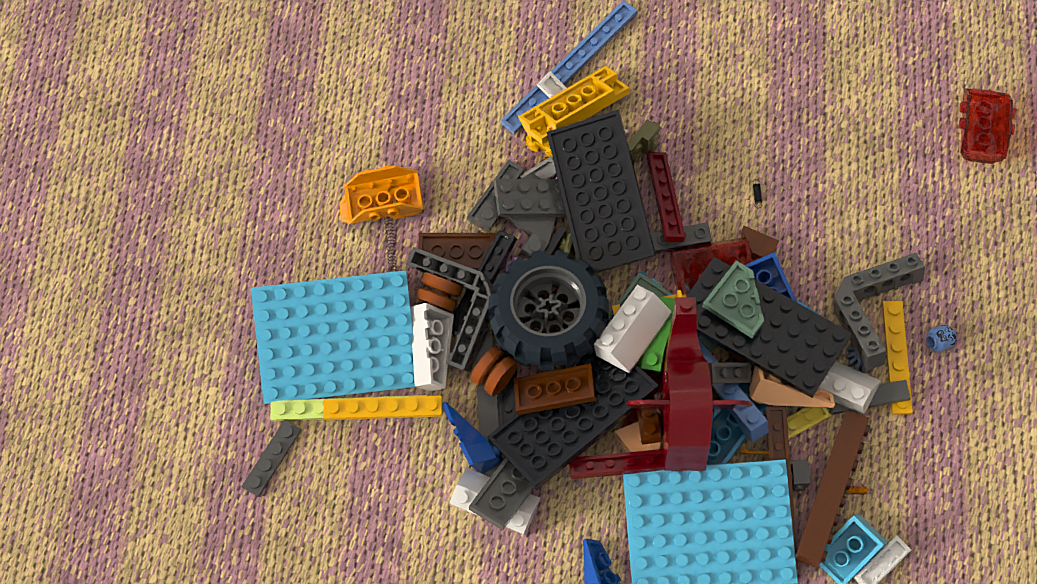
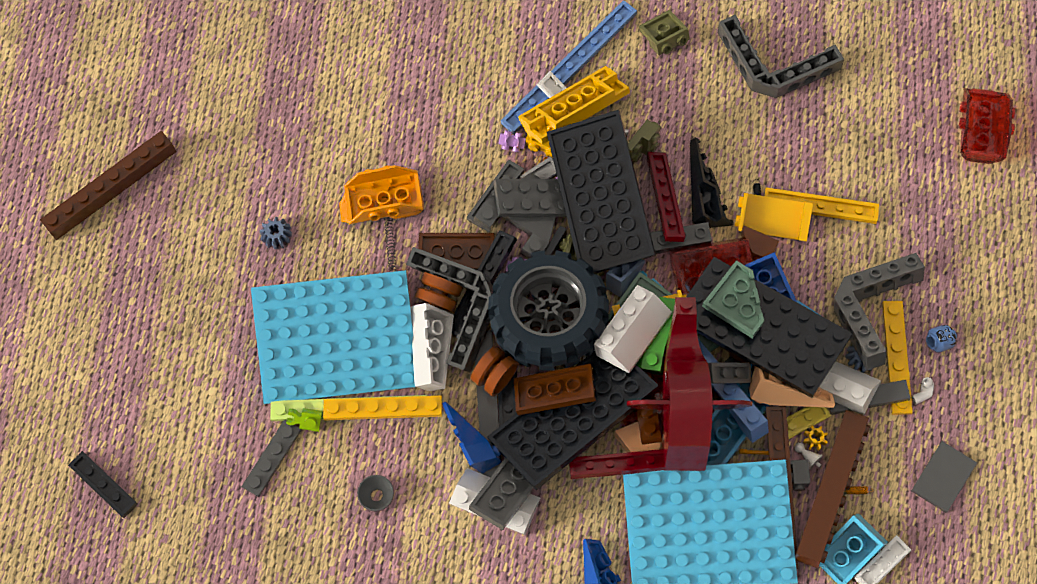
(103, 484): none -> black plate
(108, 185): none -> reddish brown brick
(272, 226): none -> sand blue gear
(308, 419): none -> lime plate
(372, 483): none -> dark grey piece
(516, 141): none -> lavender piece
(621, 277): none -> sand blue slope
(665, 32): none -> olive plate
(705, 191): none -> black wedge
(774, 216): none -> yellow panel
(780, 81): none -> dark grey brick
(813, 442): none -> yellow gear
(813, 458): none -> white piece
(831, 206): none -> yellow plate
(926, 391): none -> white arm
(944, 477): none -> dark grey tile

